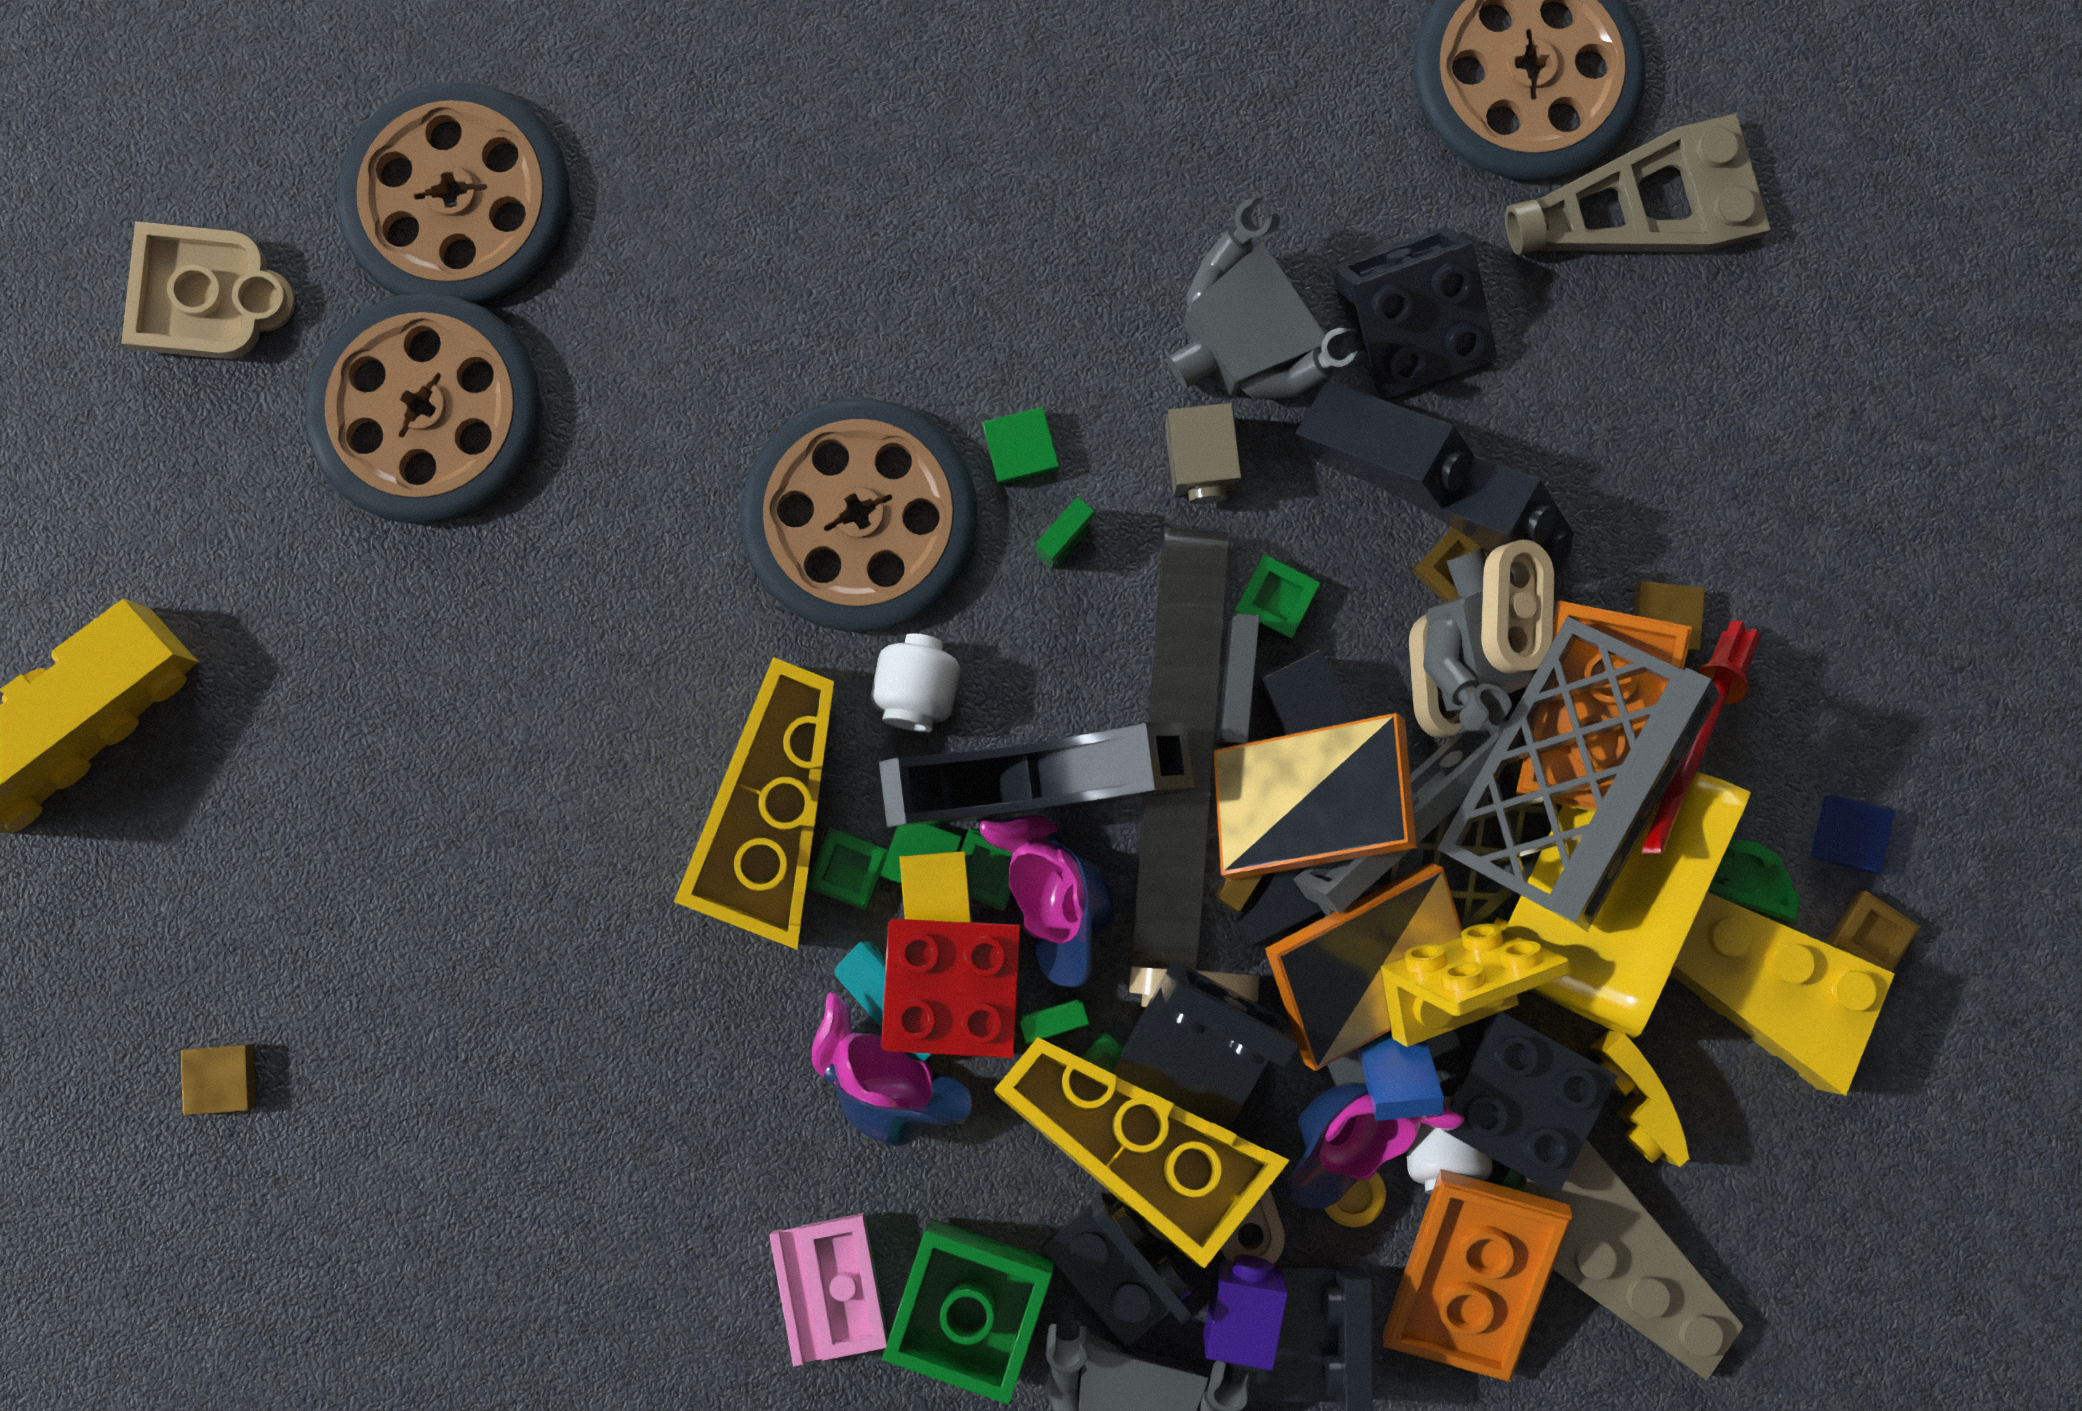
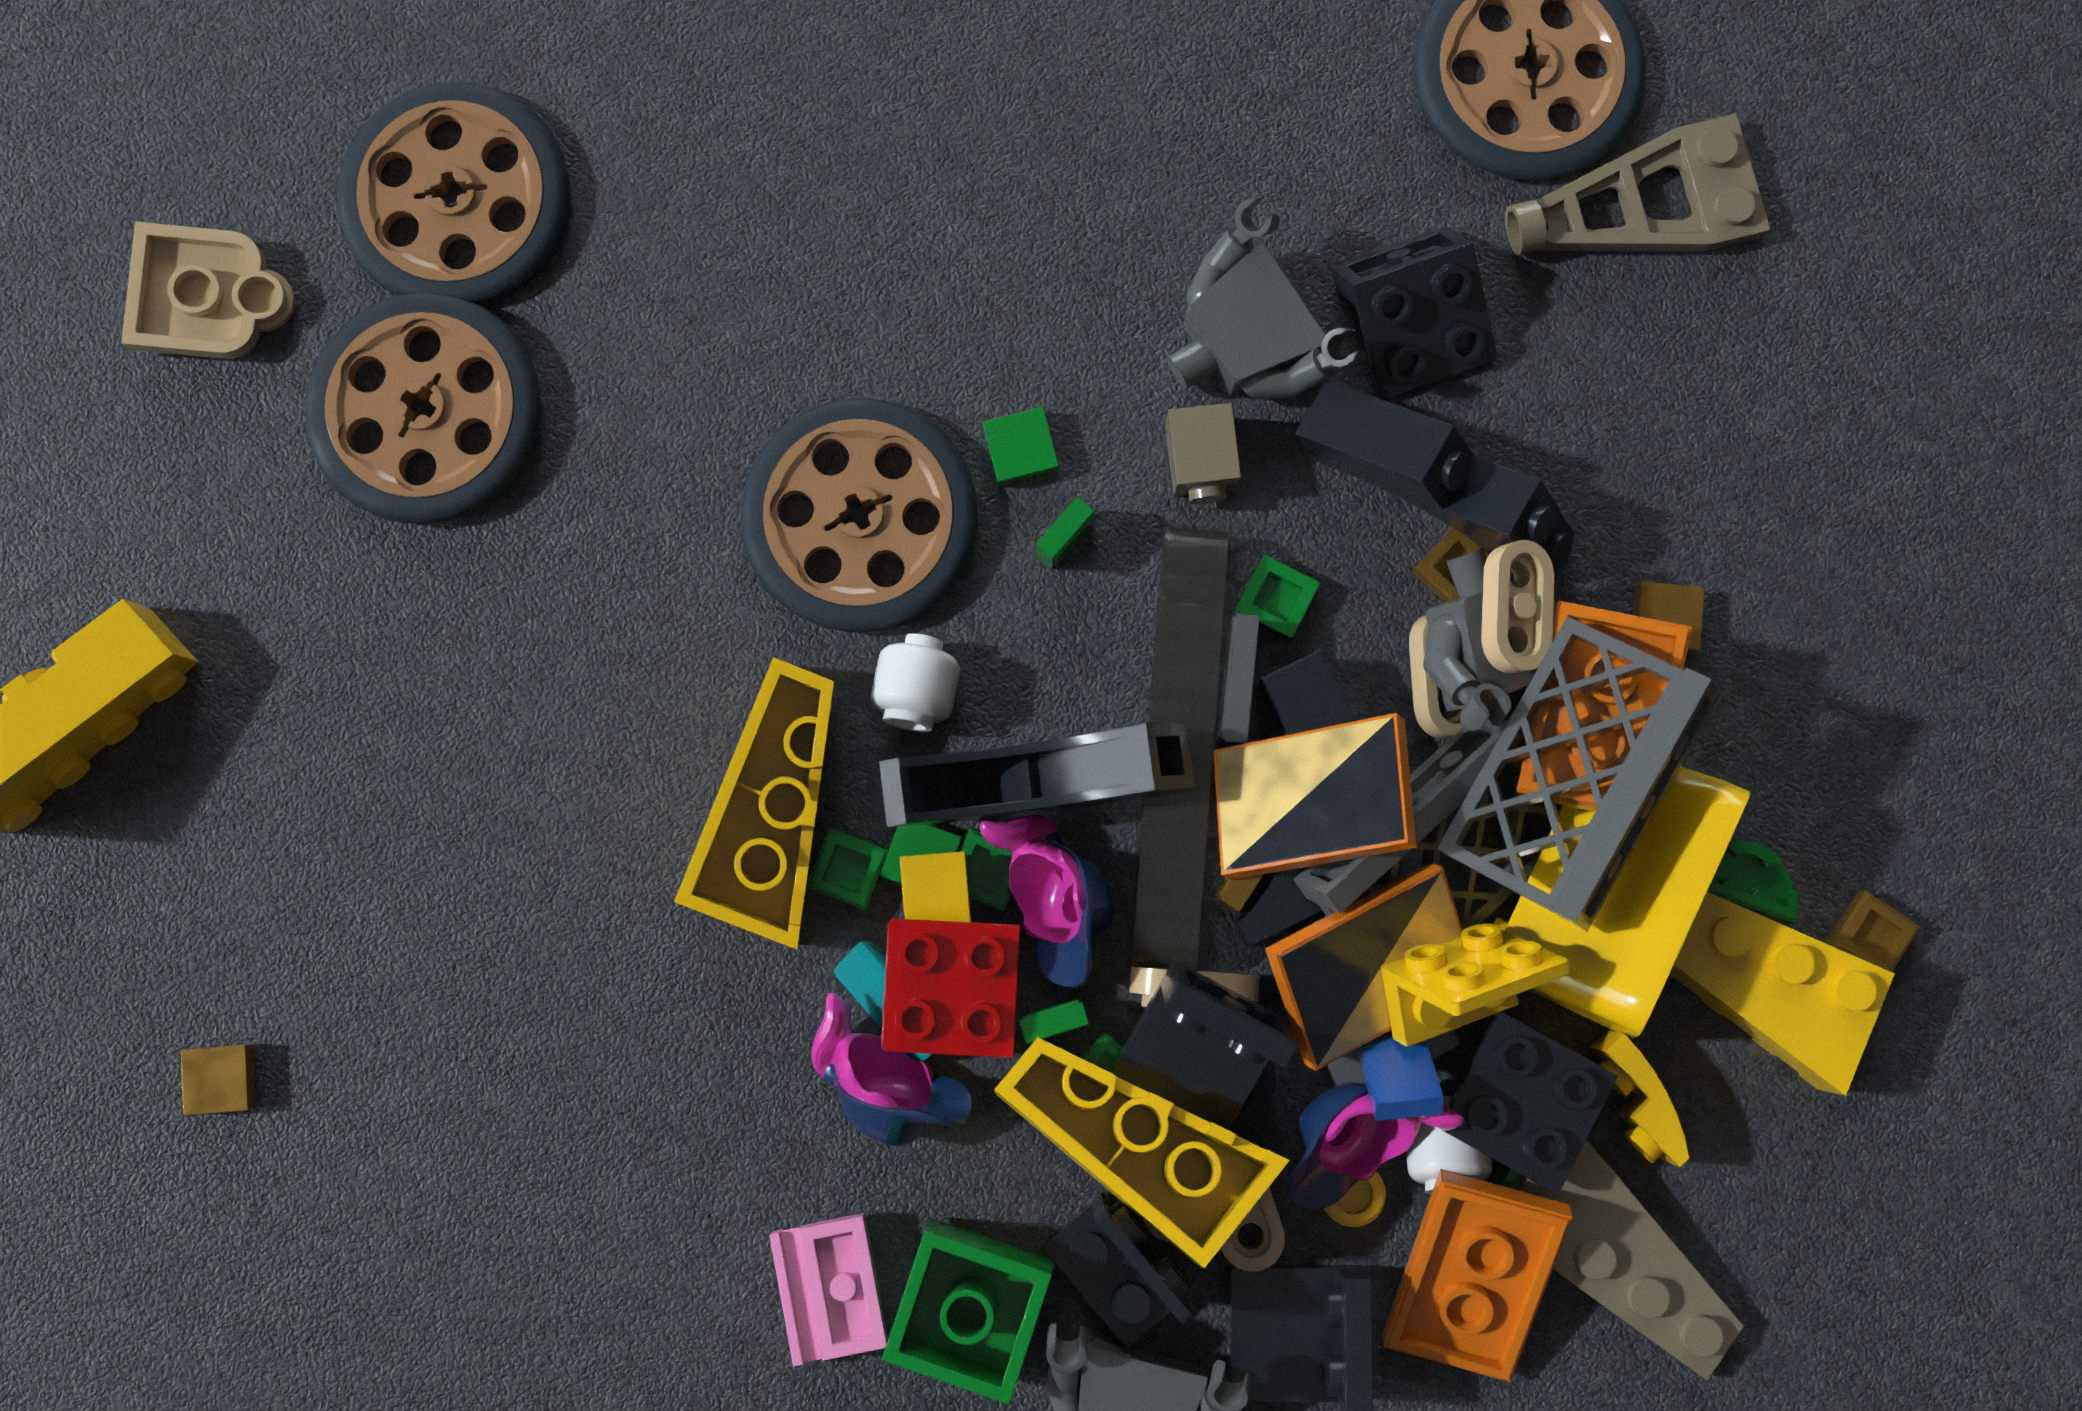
(1245, 1312): dark purple brick -> none
(1728, 672): red piece -> none
(1852, 834): clear blue tile -> none

